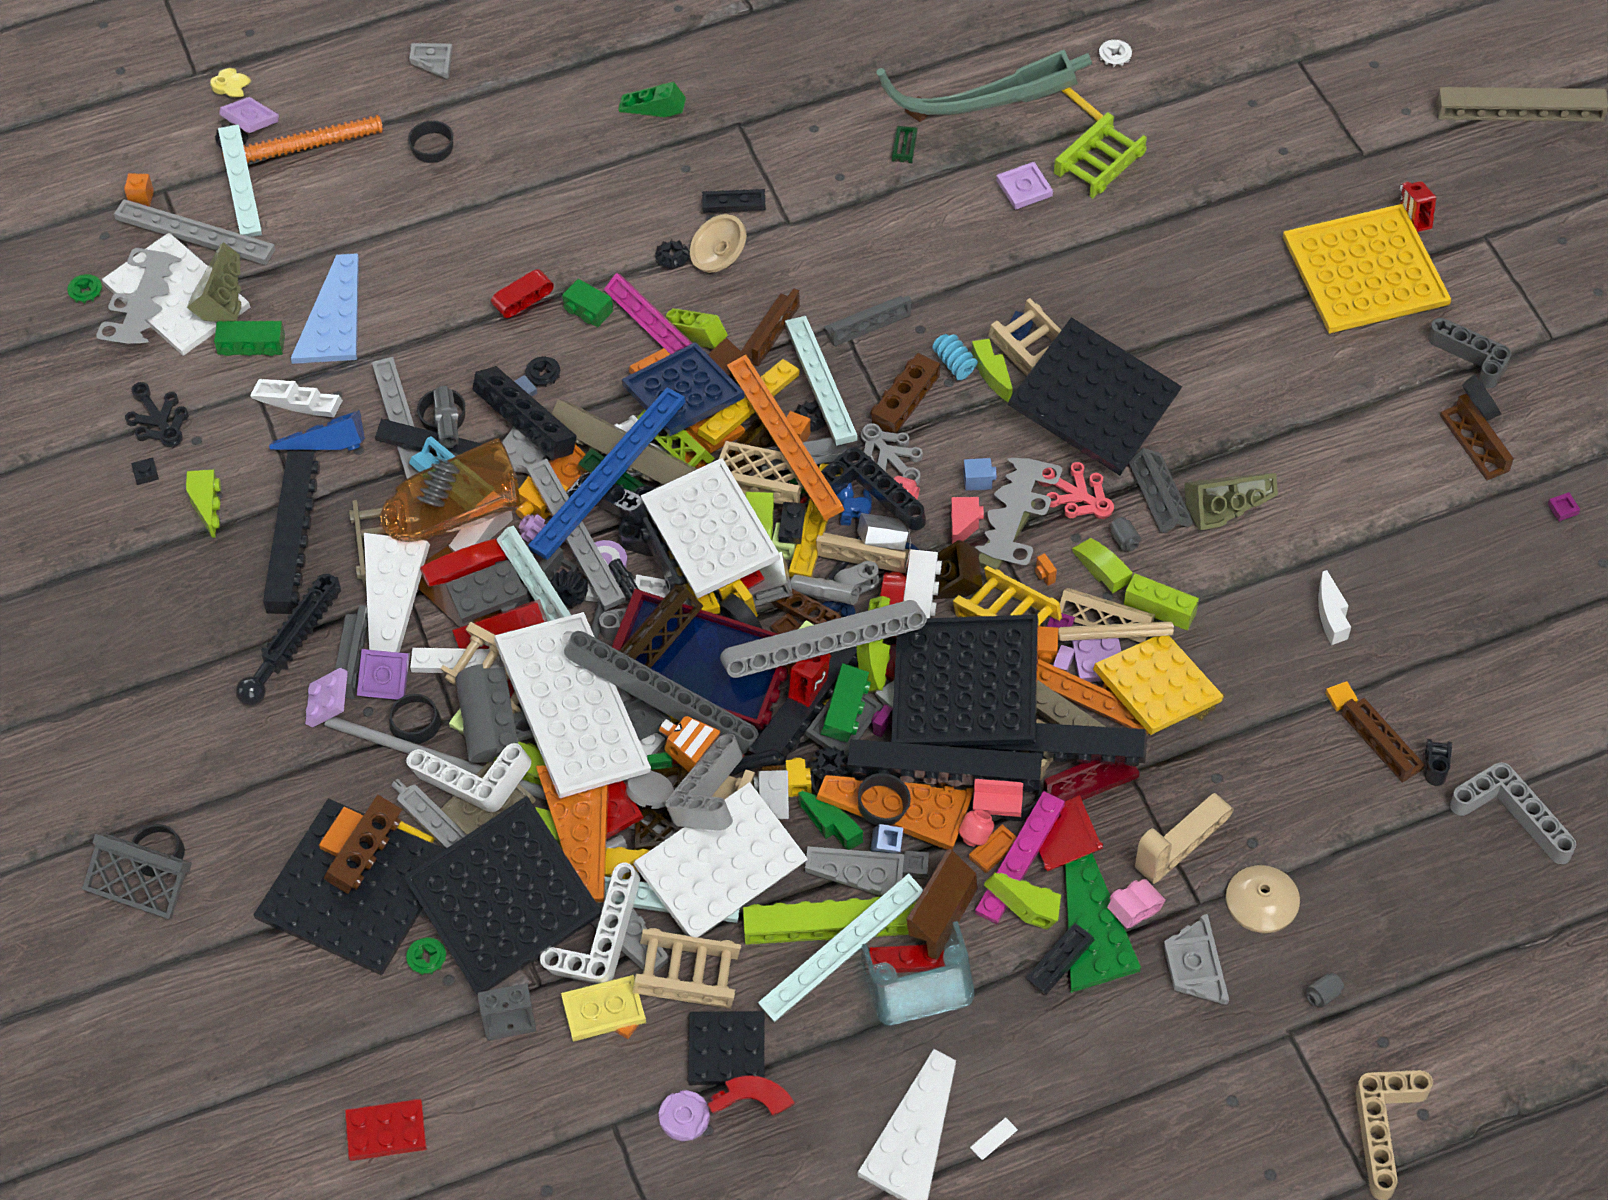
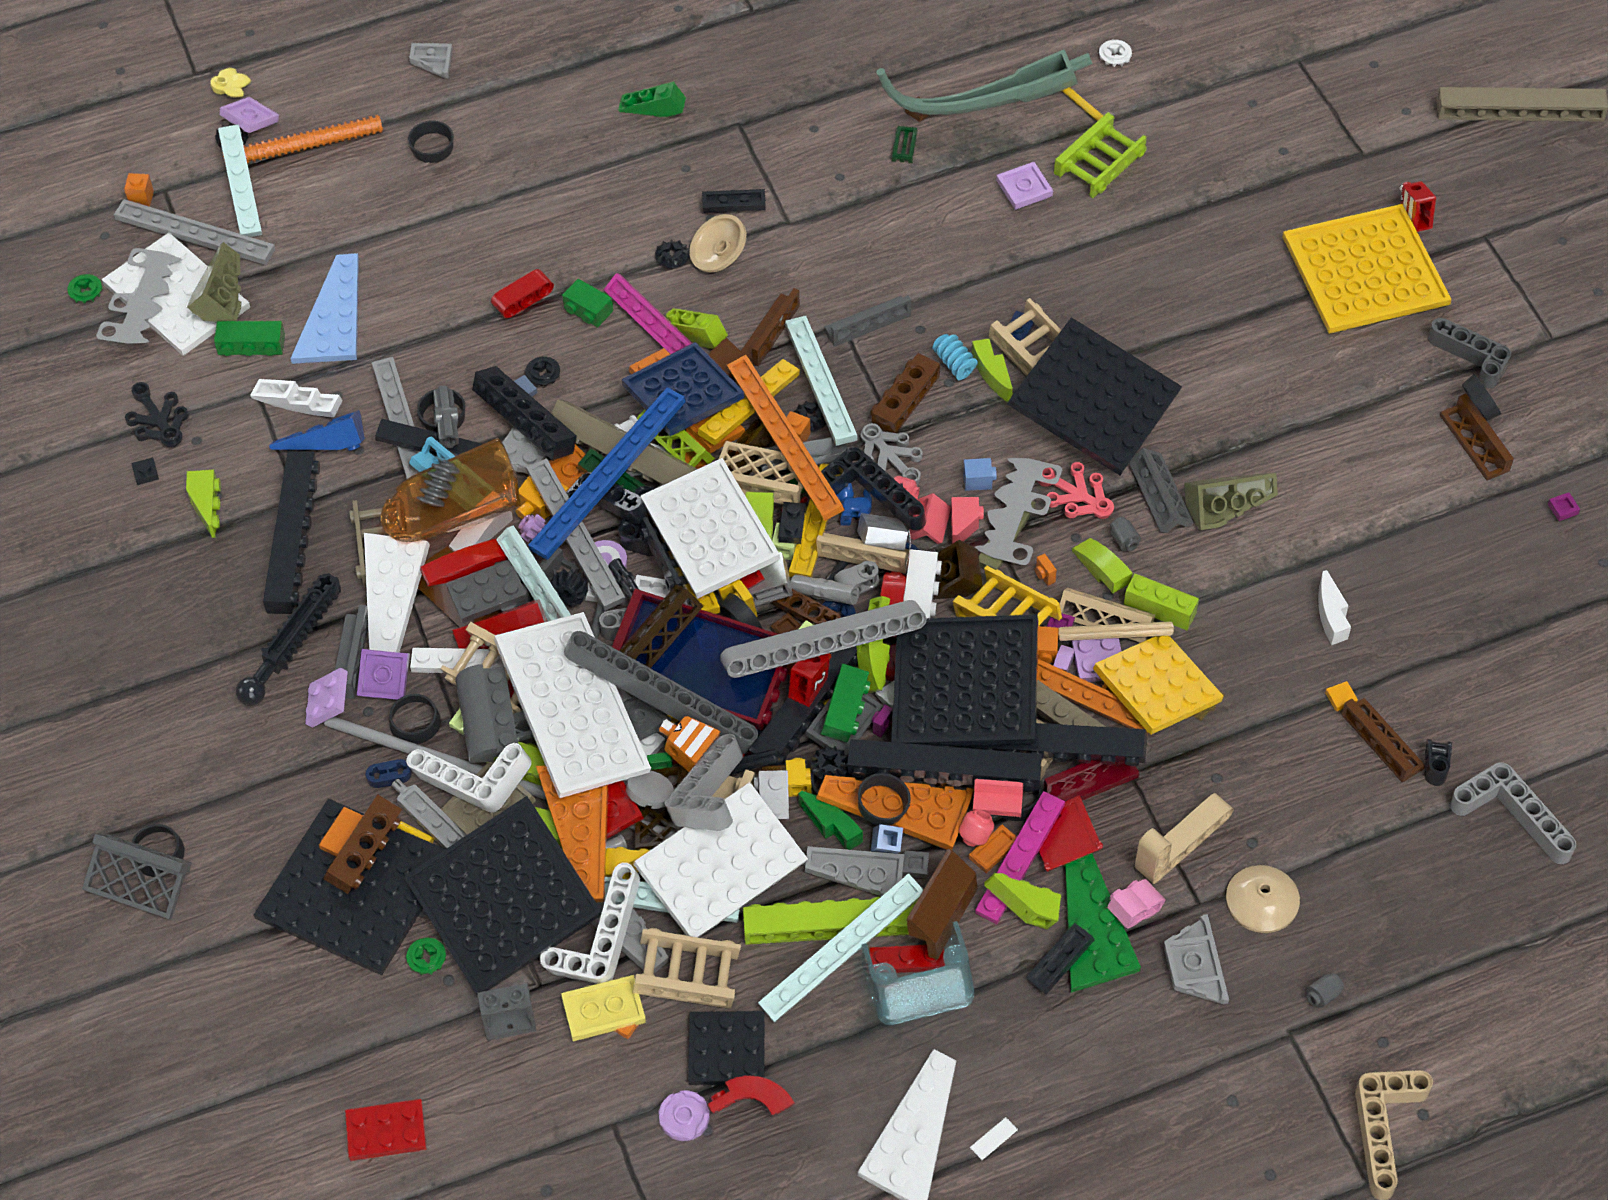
(388, 773): none -> dark blue beam
(937, 517): none -> coral panel

